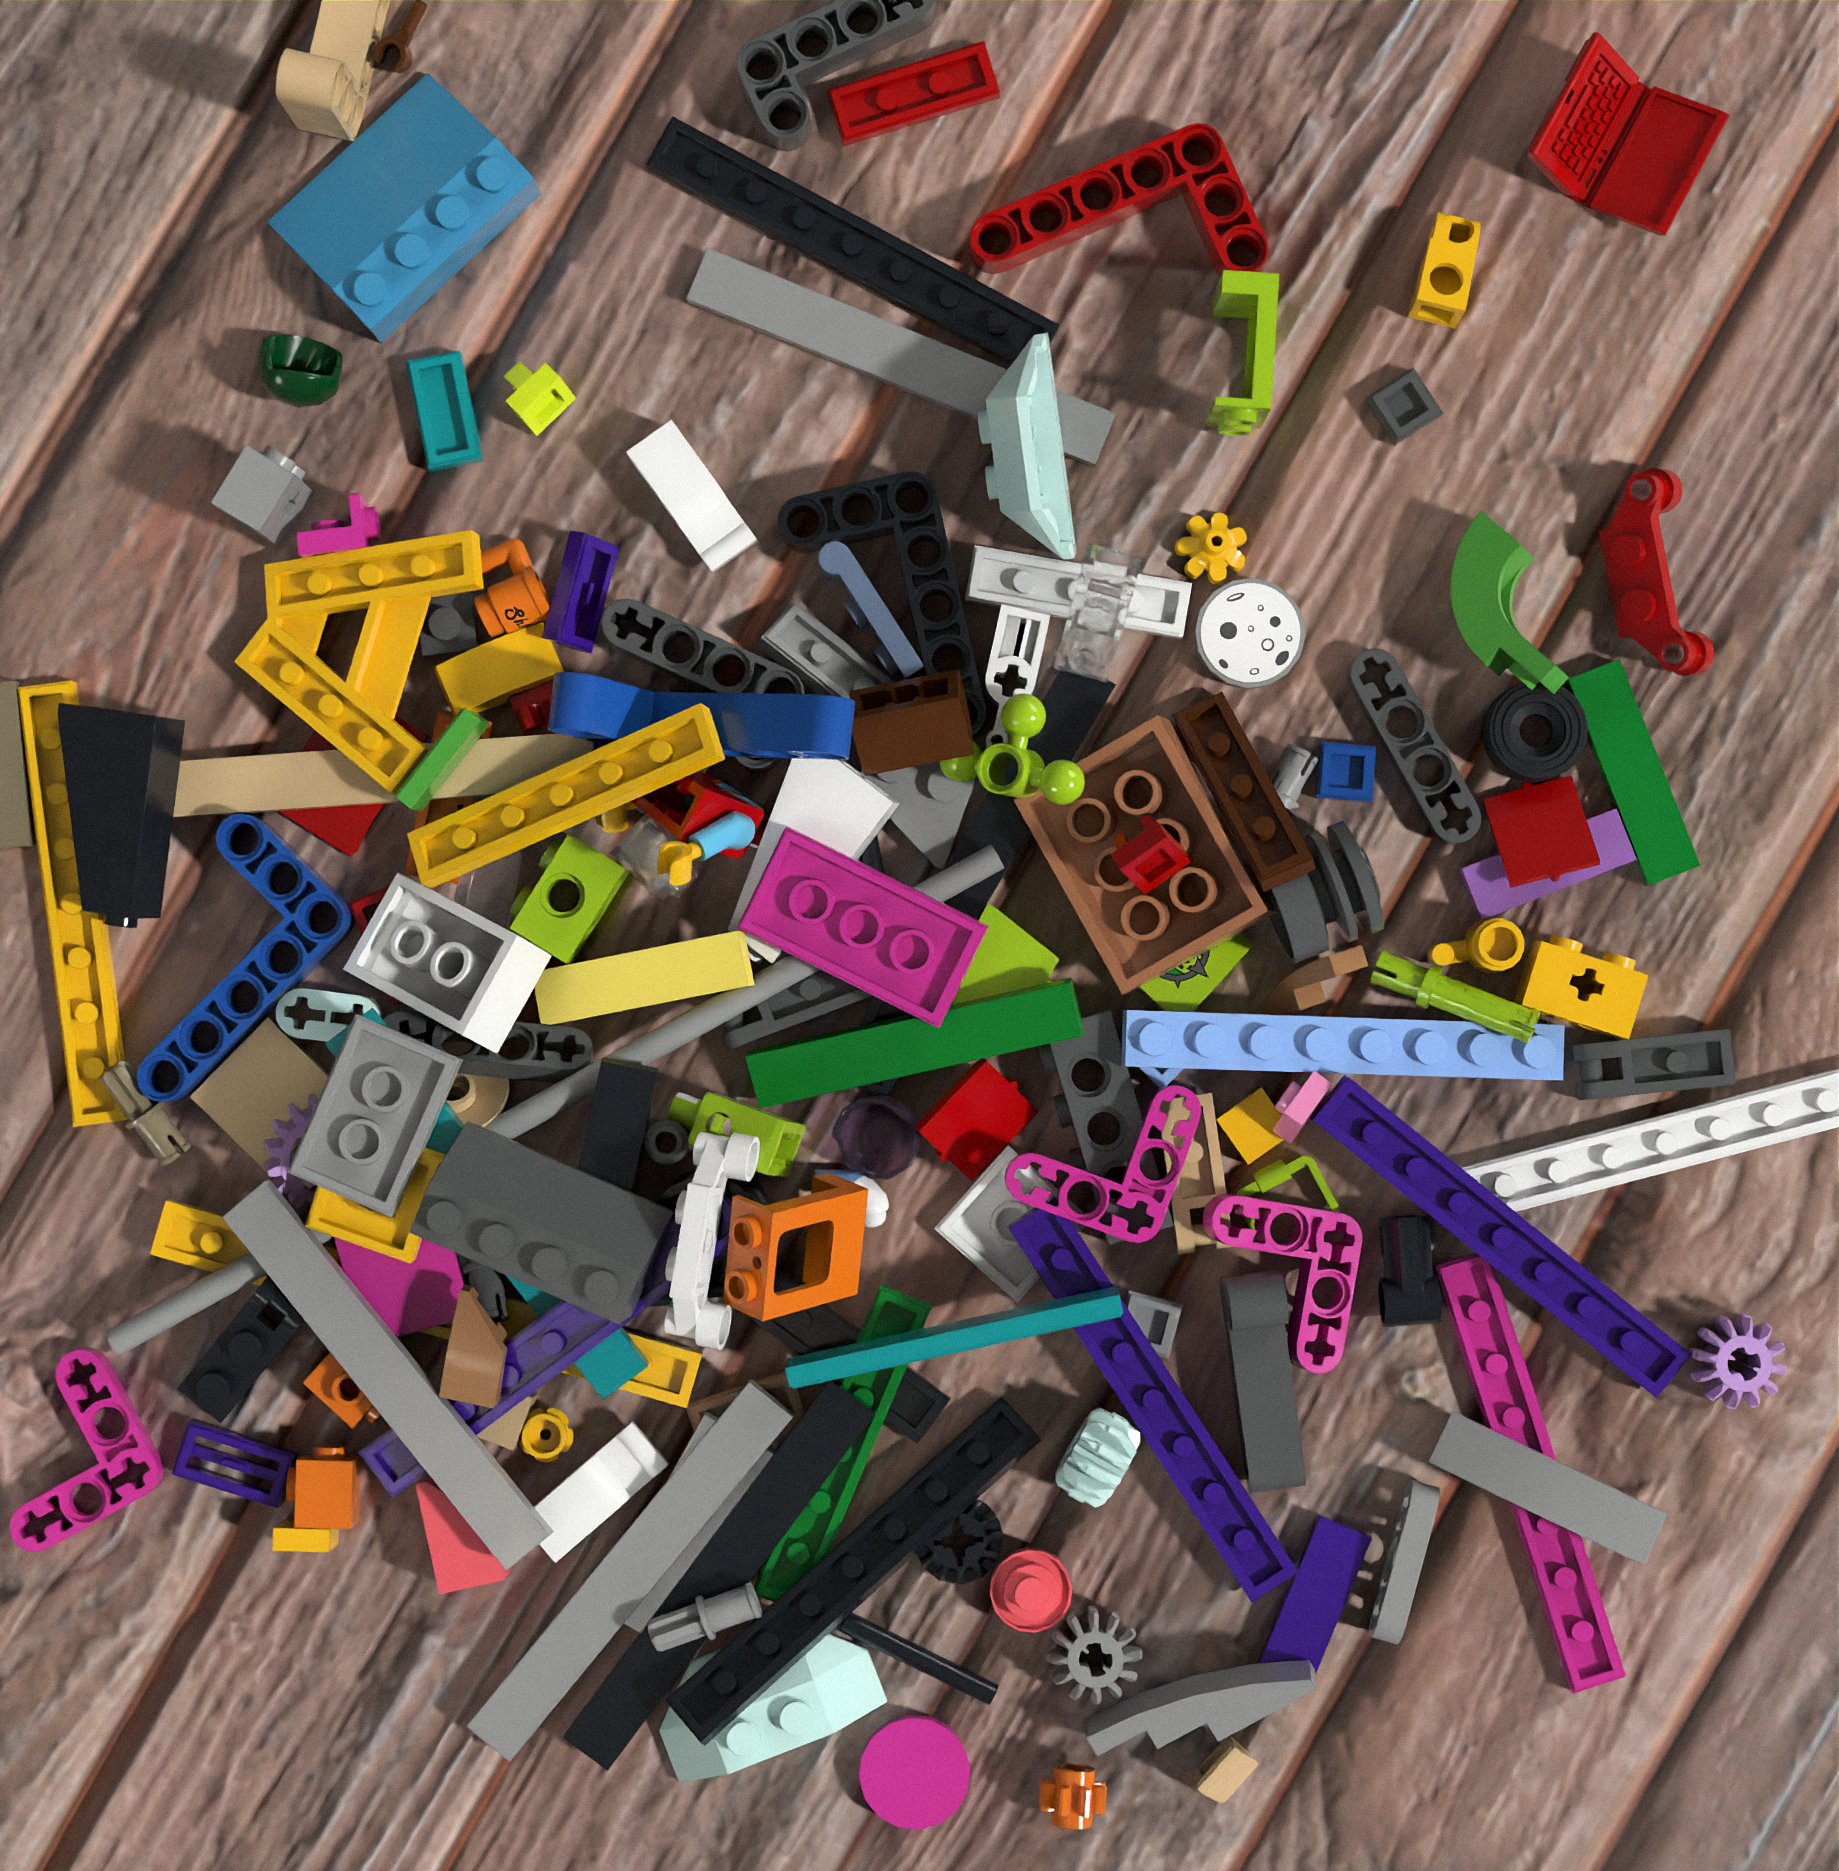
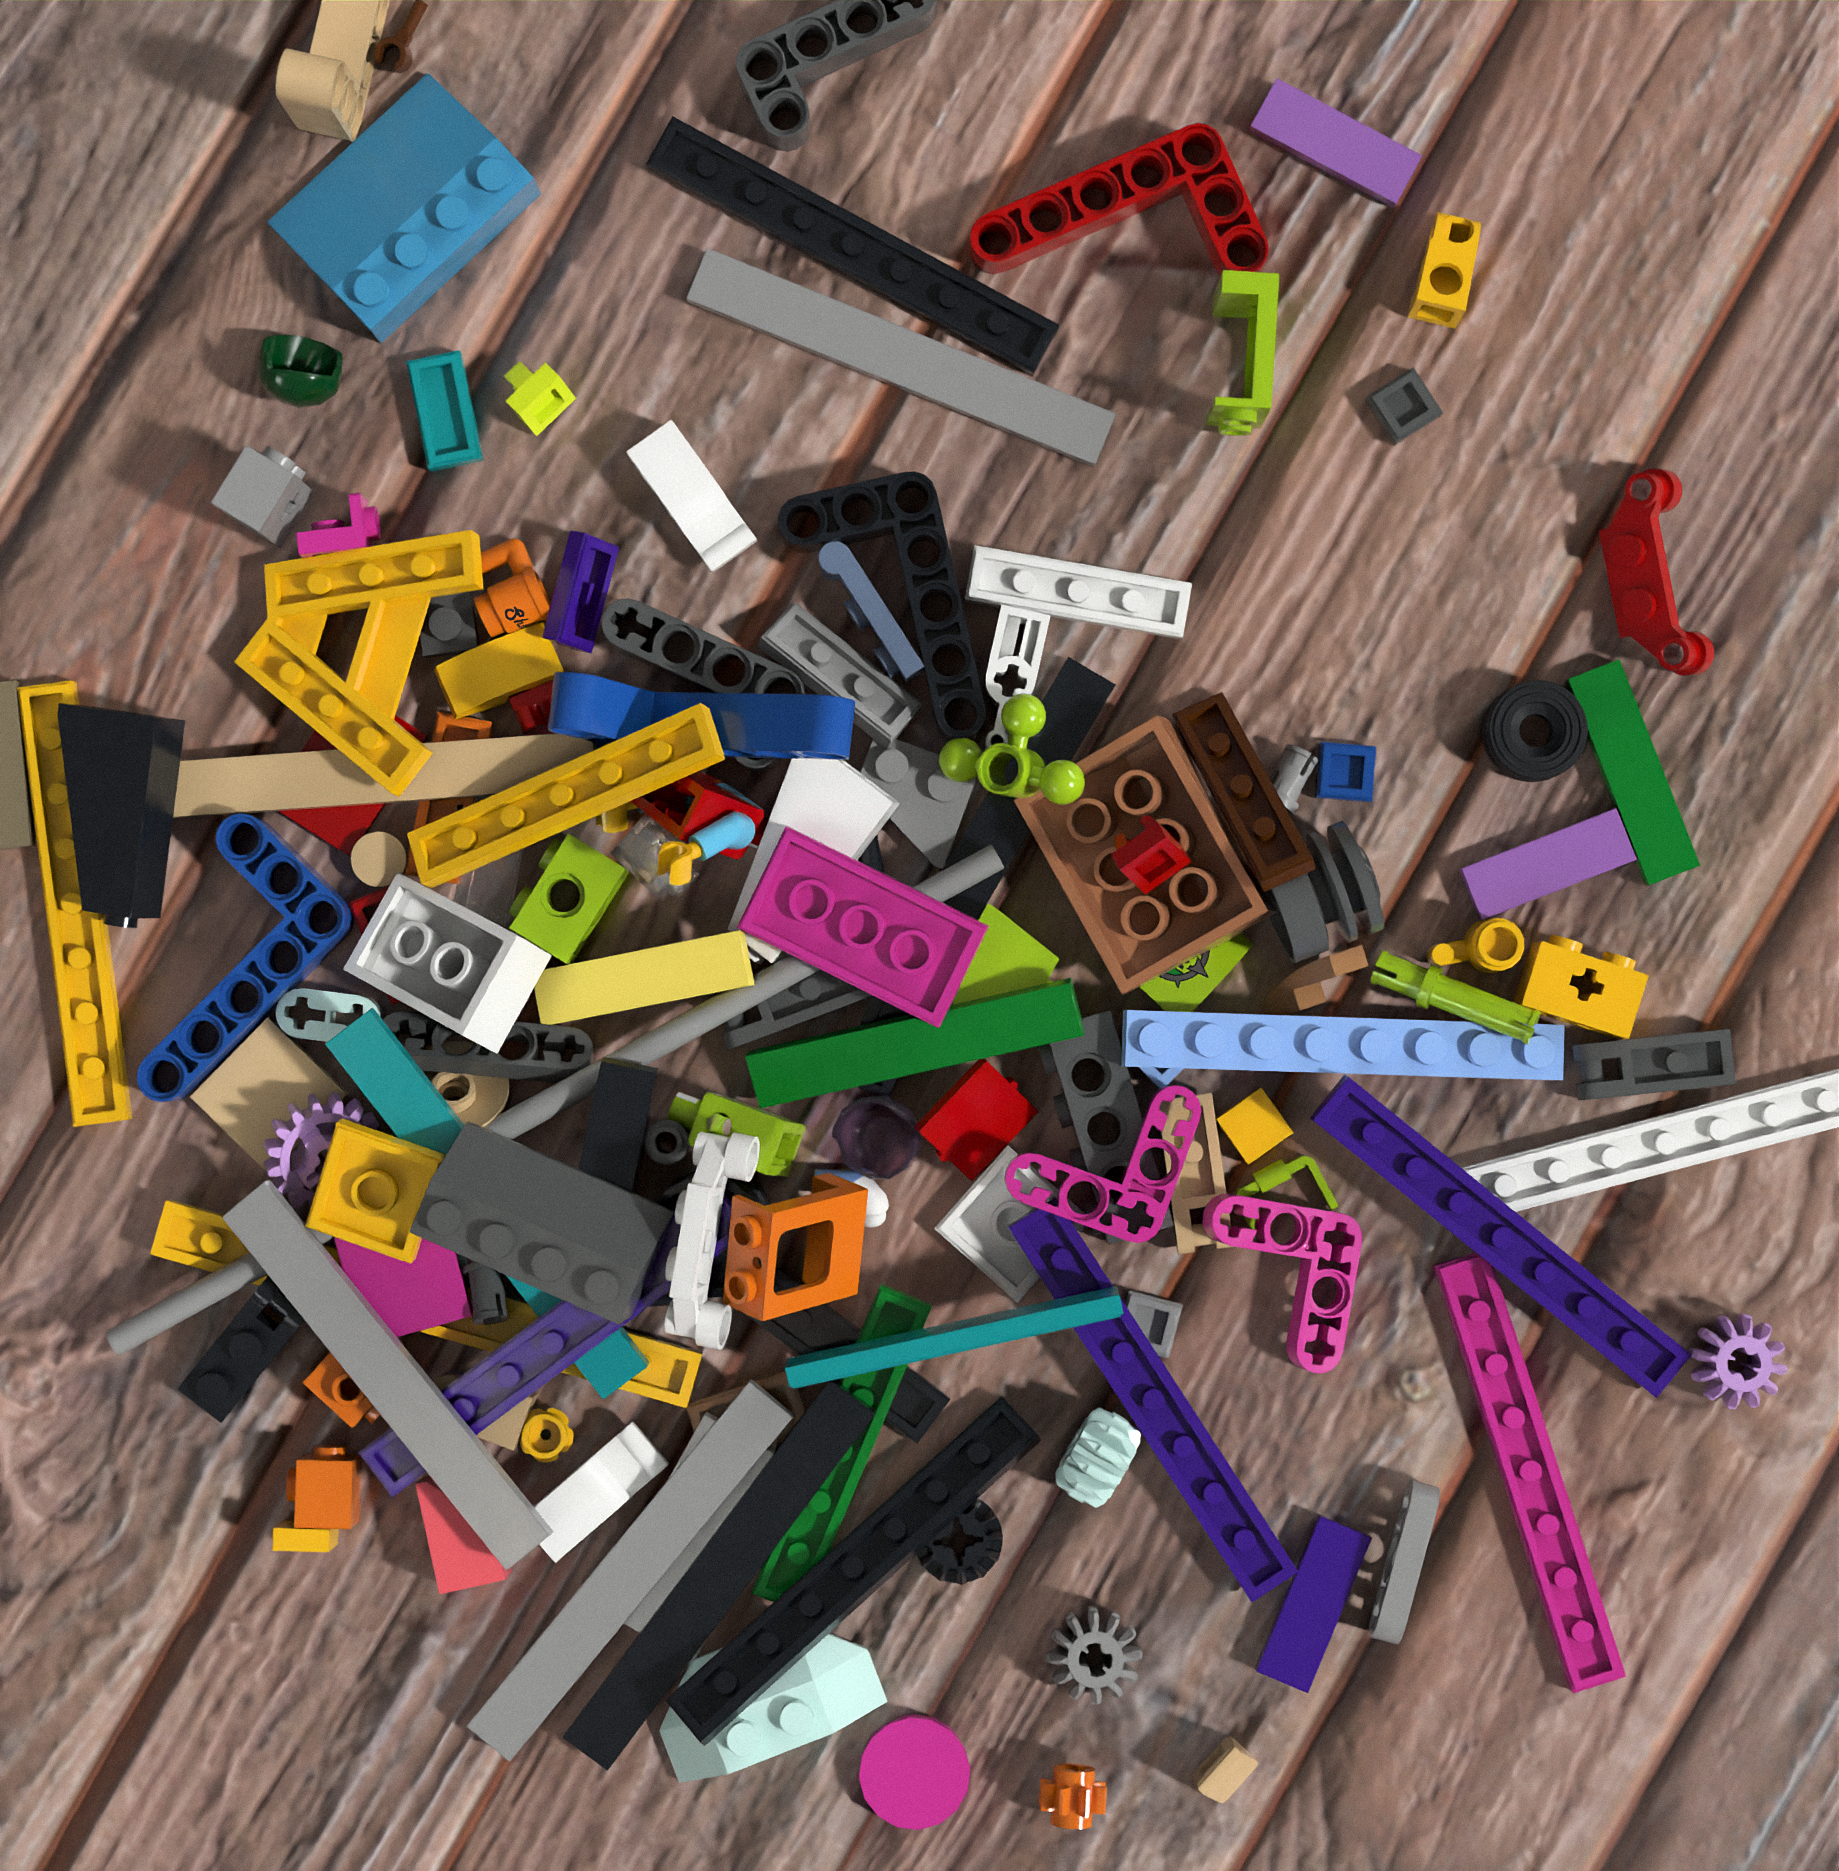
(109, 1452): dark pink beam -> none
(144, 1114): dark tan axle -> none
(278, 1476): dark purple tile -> none
(375, 1115): light grey tile -> none
(378, 858): none -> tan tile
(442, 759): bright green tile -> none
(474, 1354): medium nougat slope -> none
(704, 1617): light grey axle -> none
(911, 722): reddish brown brick -> none
(913, 93): red tile -> none
(919, 1658): black piece -> none
(1028, 449): light aqua wedge -> none
(1030, 1589): coral plate -> none
(1097, 612): clear slope -> none
(1206, 555): yellow plant -> none
(1220, 1698): light grey slope -> none
(1249, 633): white tile -> none
(1262, 1379): dark grey beam -> none
(1299, 1104): bright pink plate -> none
(1335, 143): none -> medium lavender tile
(1408, 1288): black piece -> none
(1421, 742): dark grey beam -> none
(1482, 598): bright green arch -> none
(1541, 831): red piece -> none
(1548, 1488): light grey slope -> none
(1623, 143): red piece -> none

